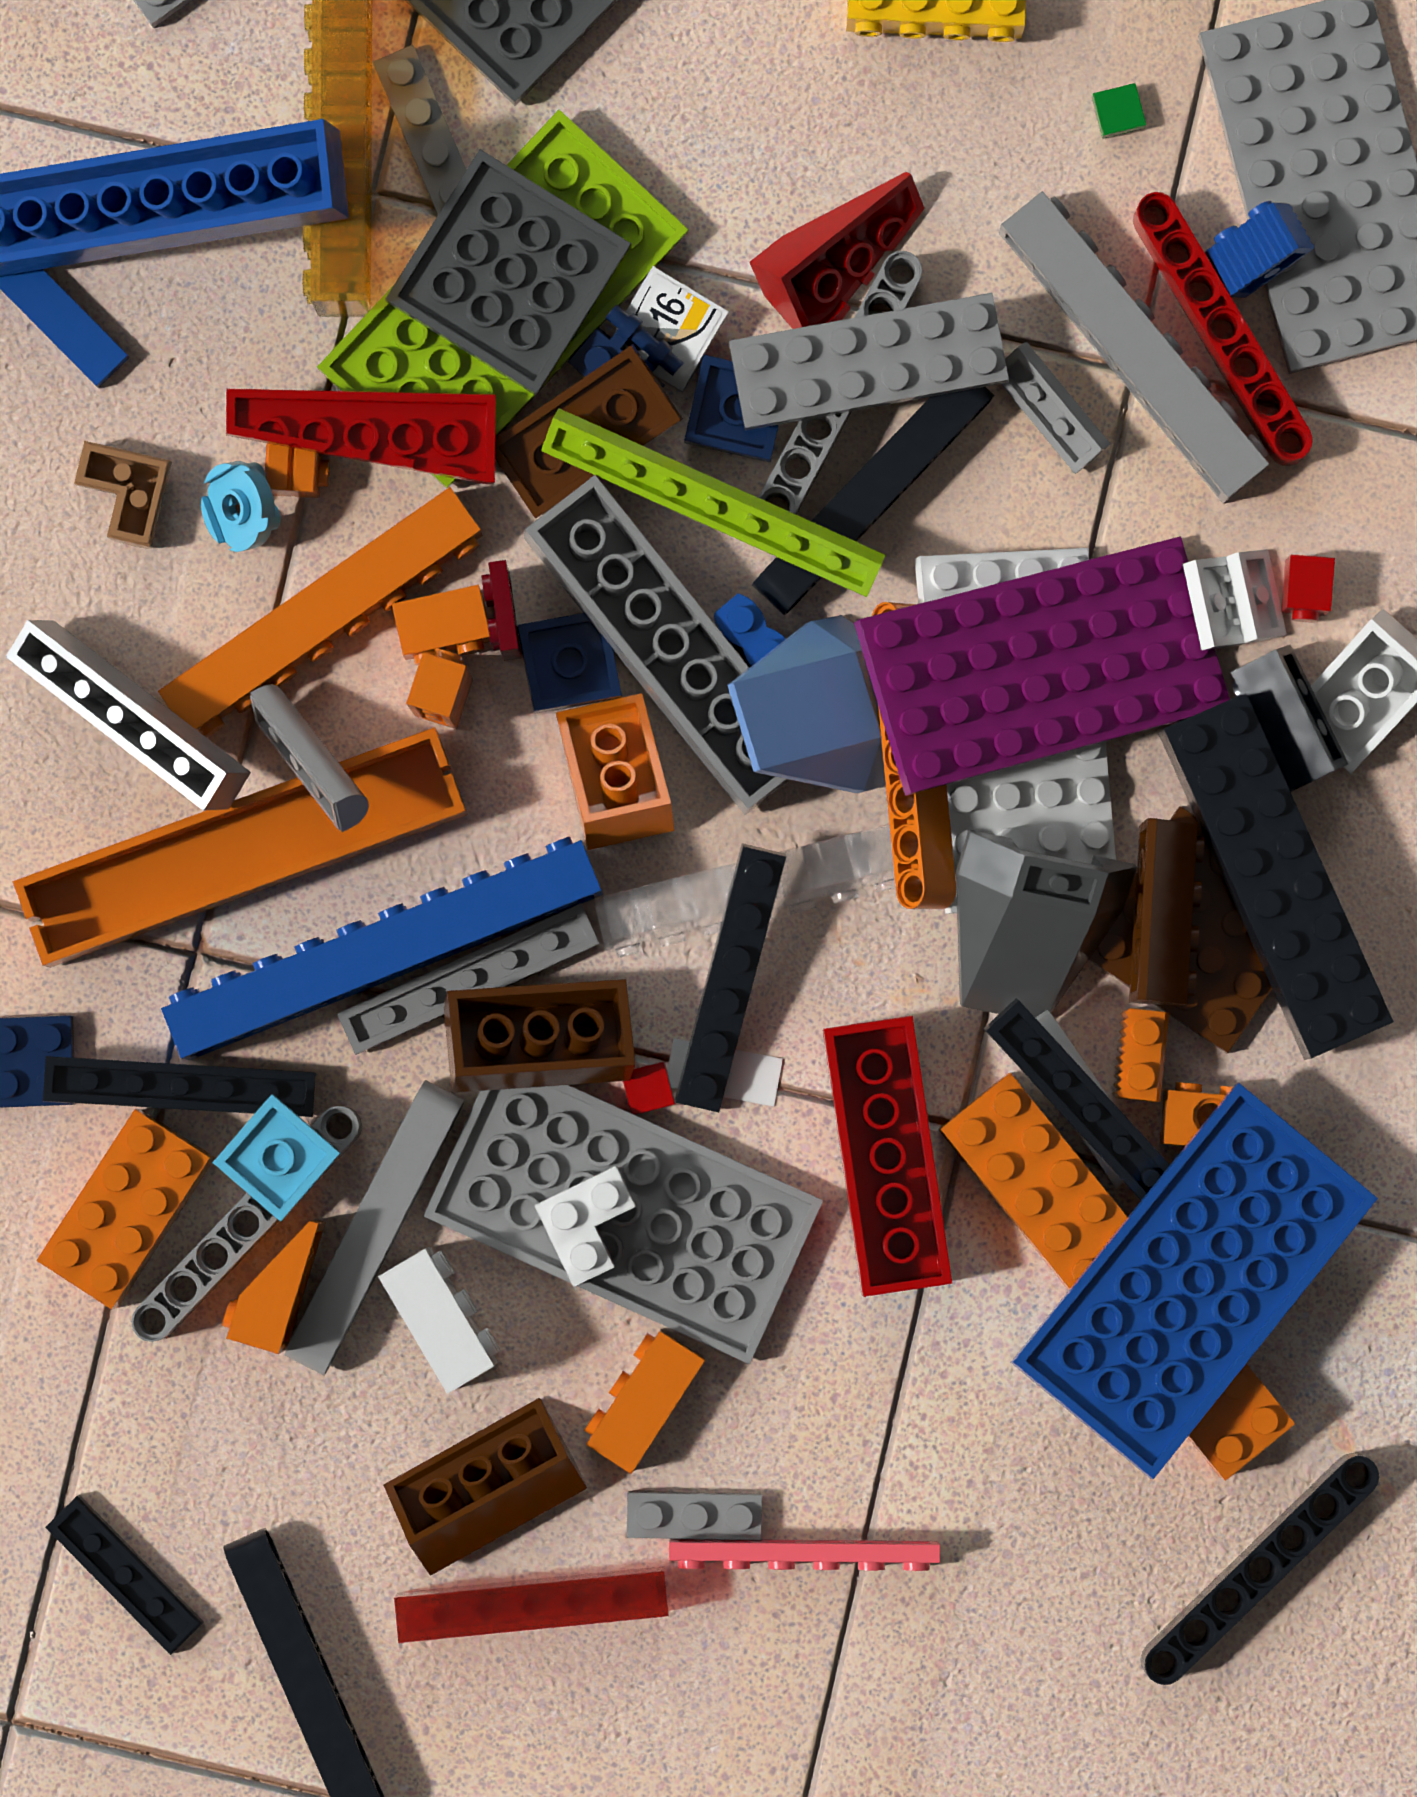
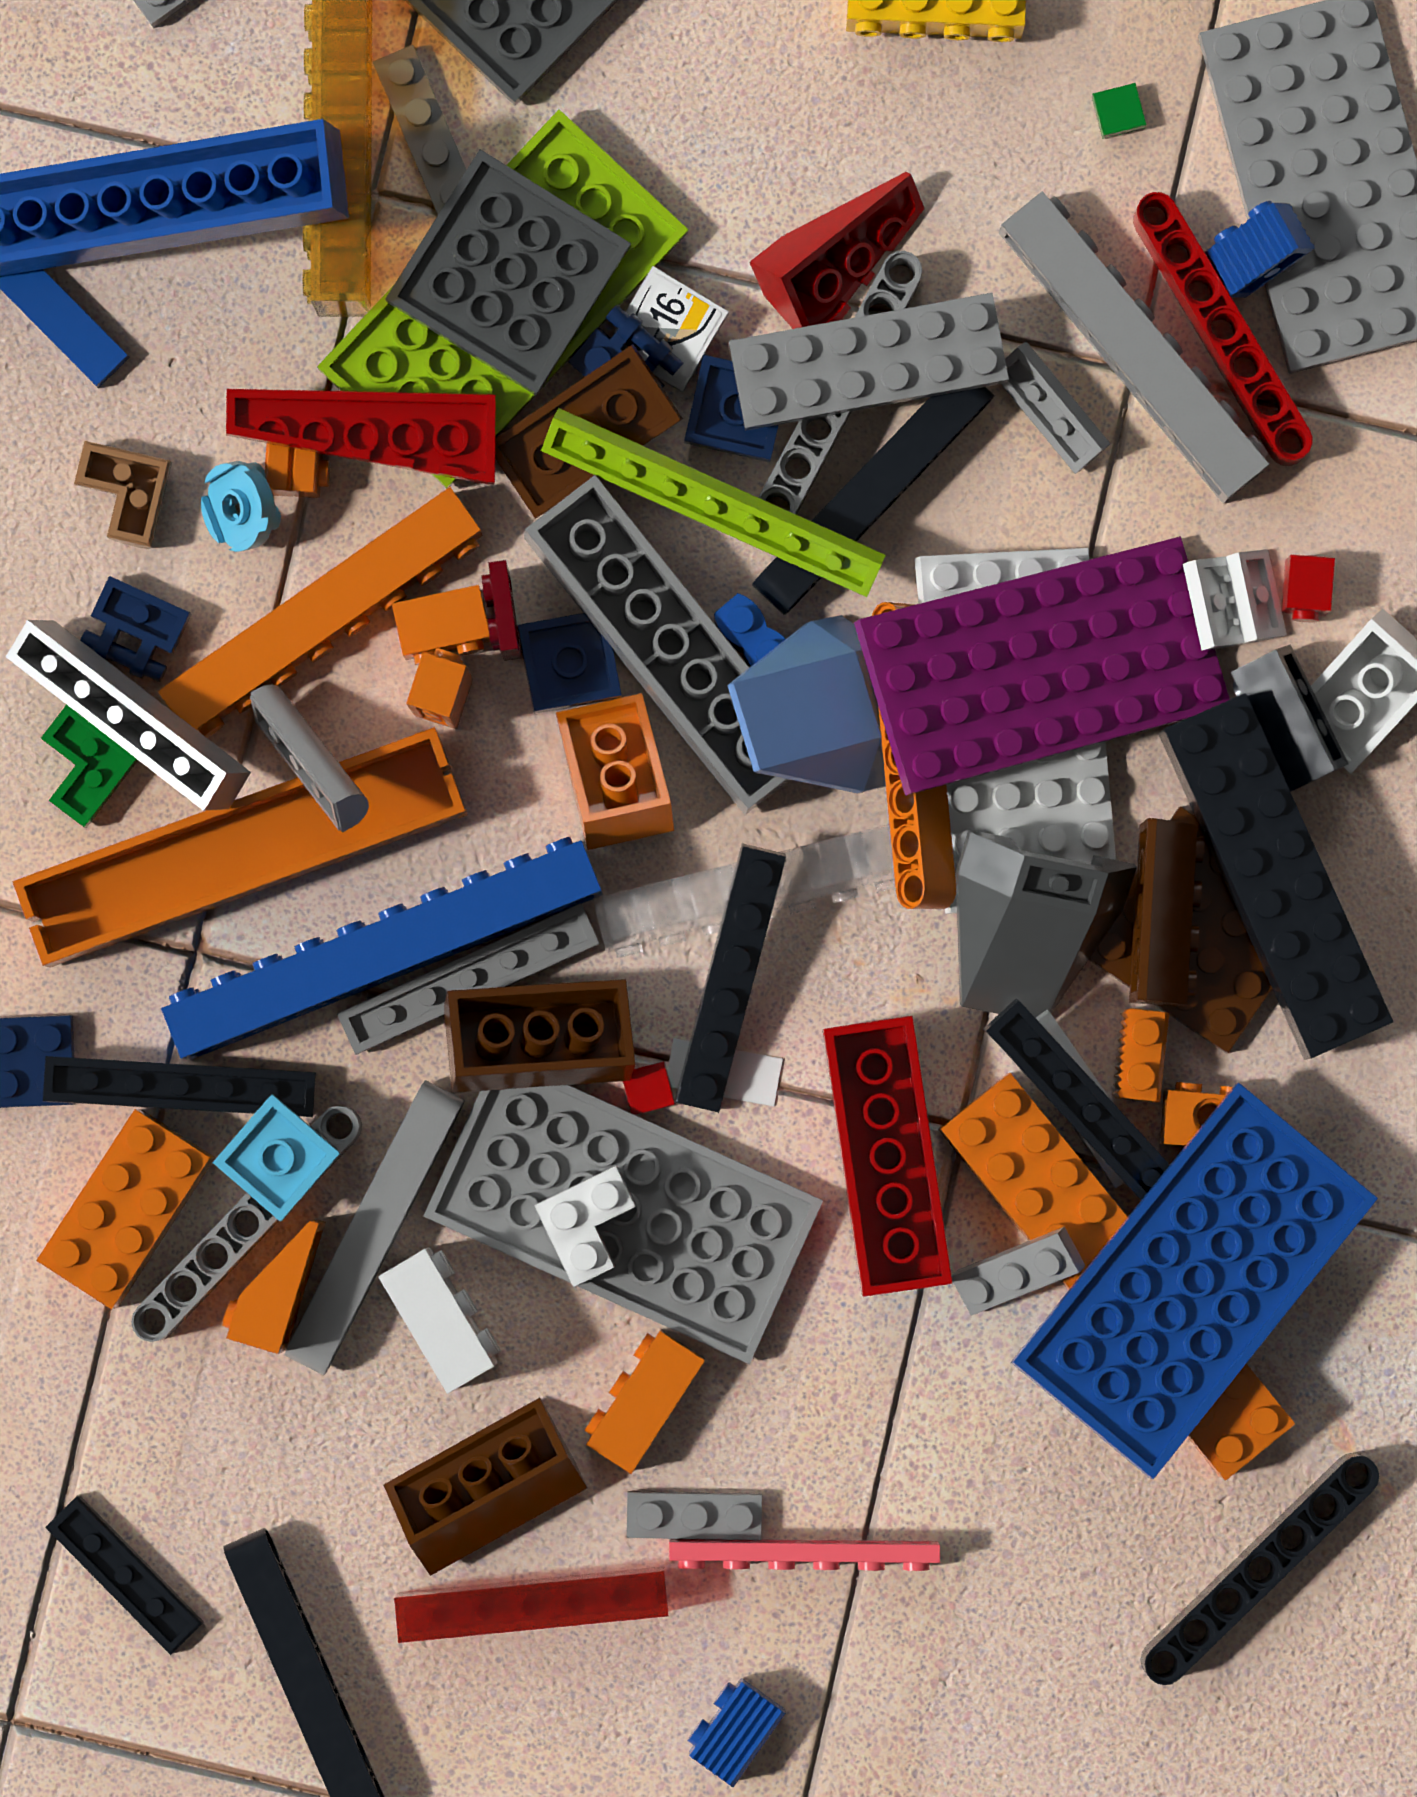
(97, 770): none -> green plate
(140, 616): none -> dark blue plate
(736, 1731): none -> blue brick
(1018, 1271): none -> light grey plate

